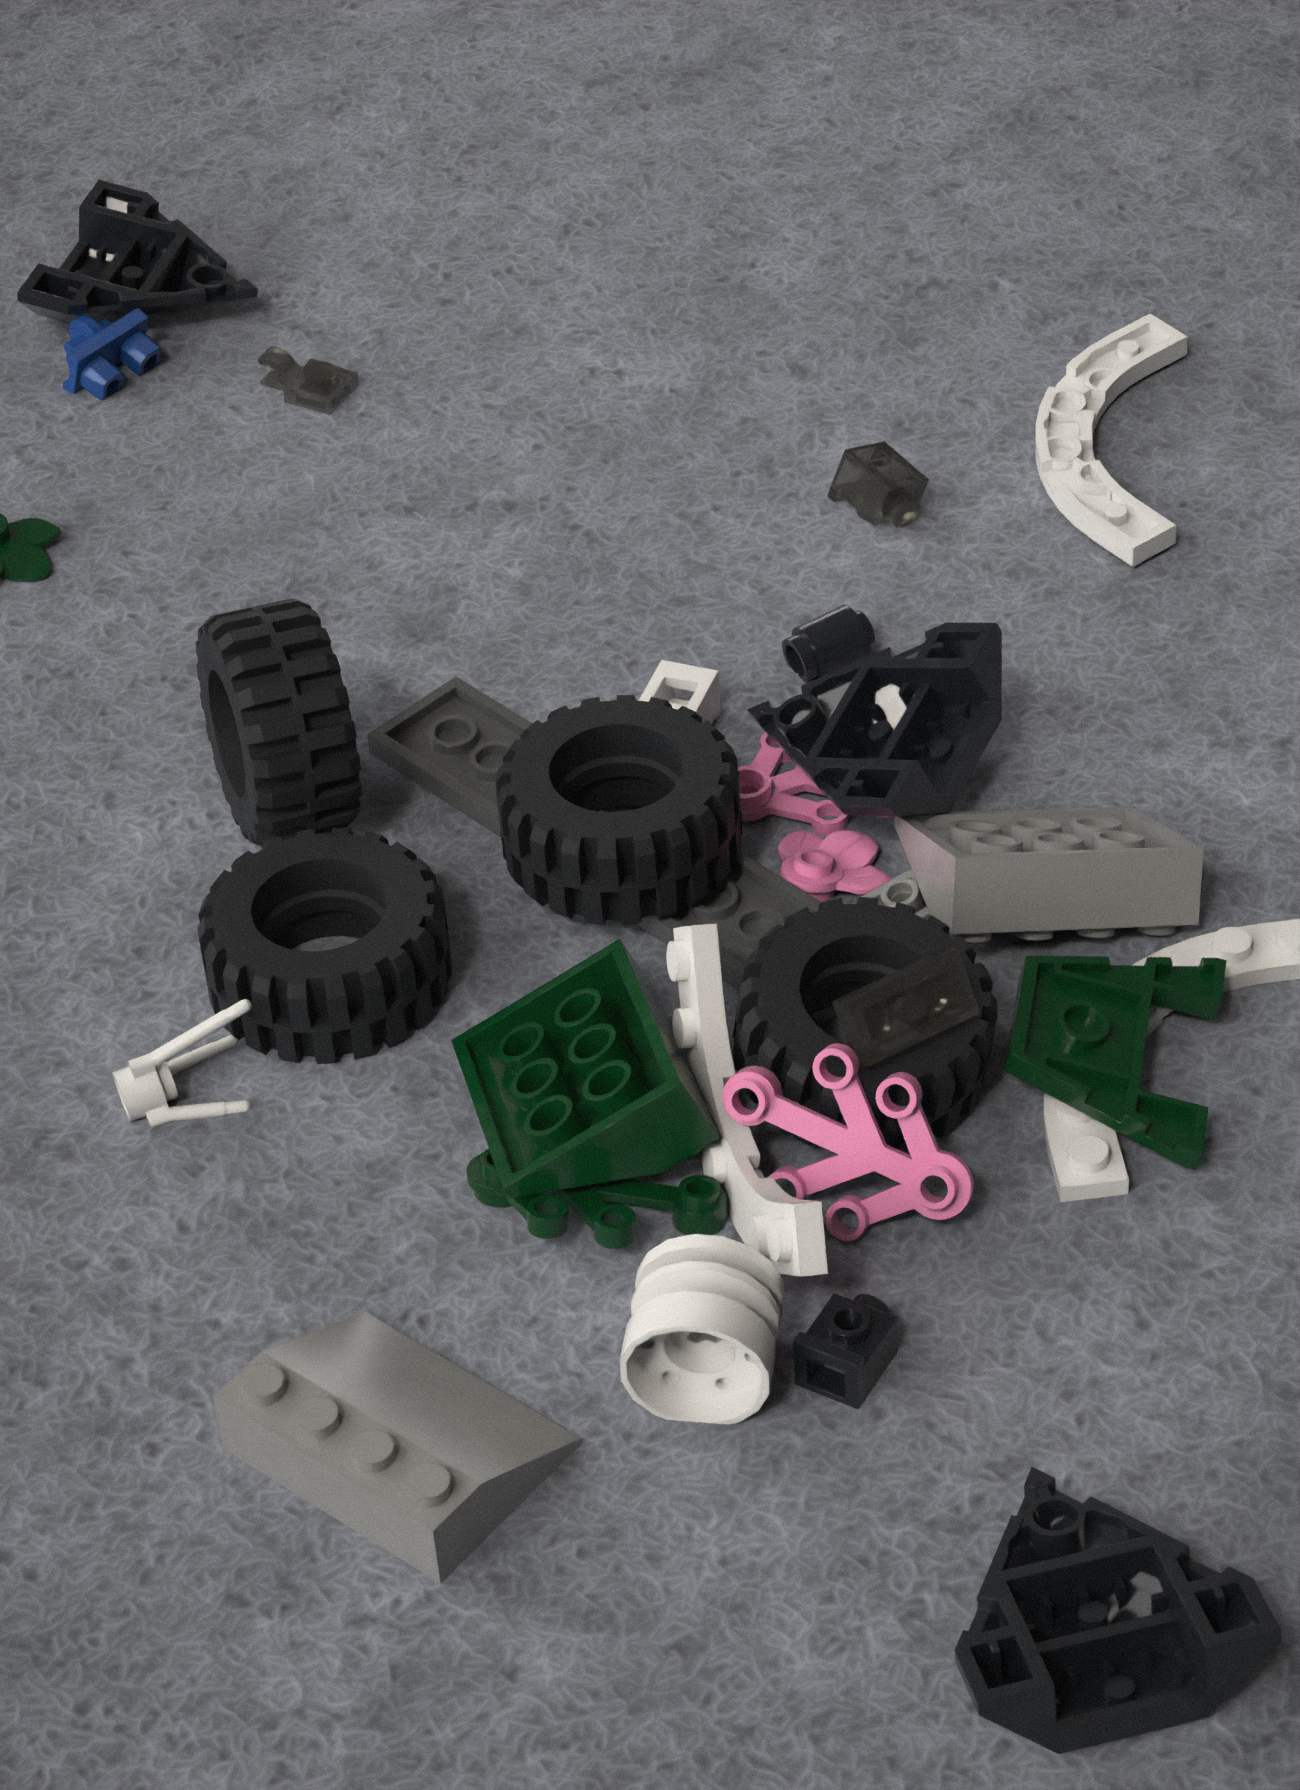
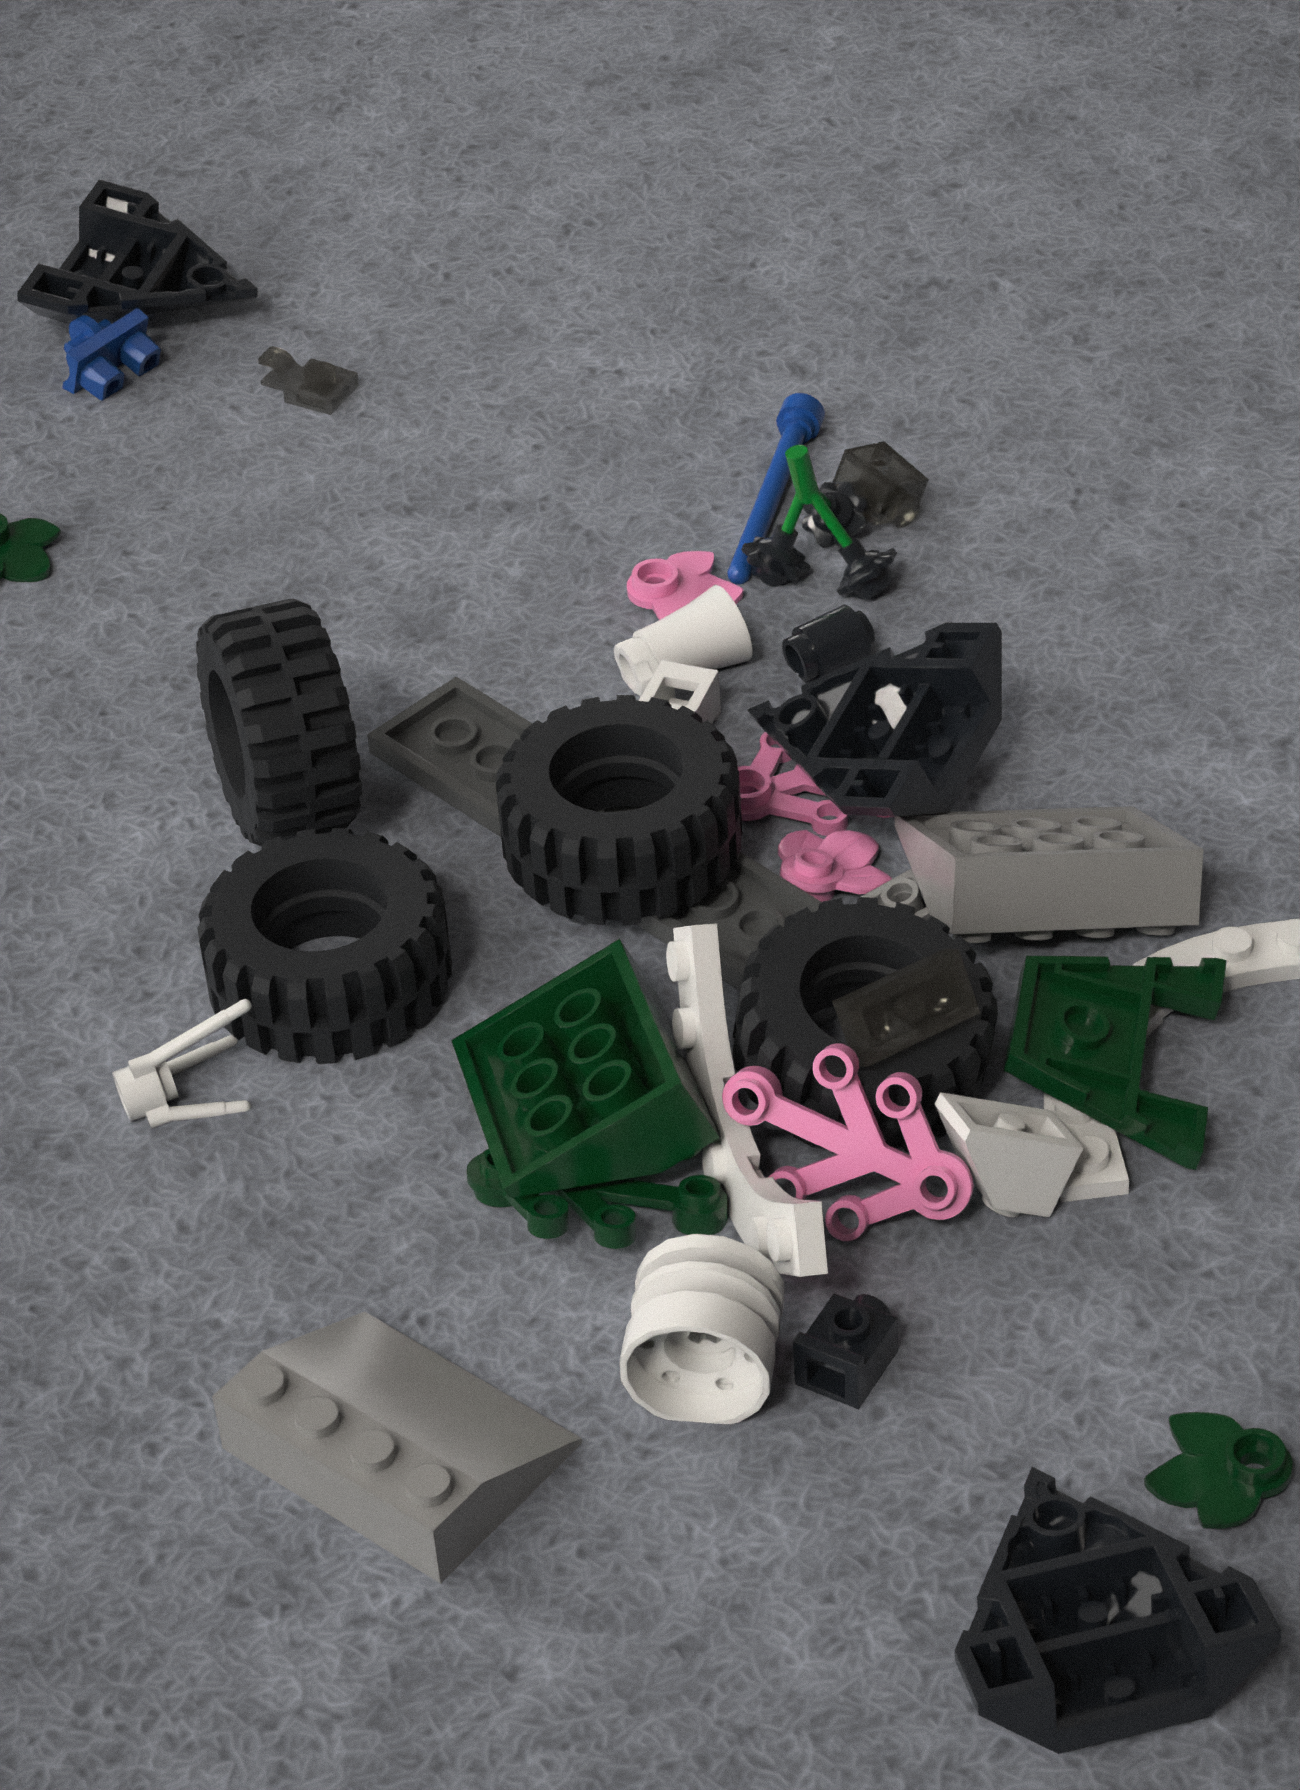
(675, 582): none -> bright pink plate
(700, 634): none -> white plant
(797, 423): none -> blue piece
(832, 516): none -> black plant
(1013, 1152): none -> white slope
(1066, 431): white plate -> none
(1214, 1470): none -> dark green plate

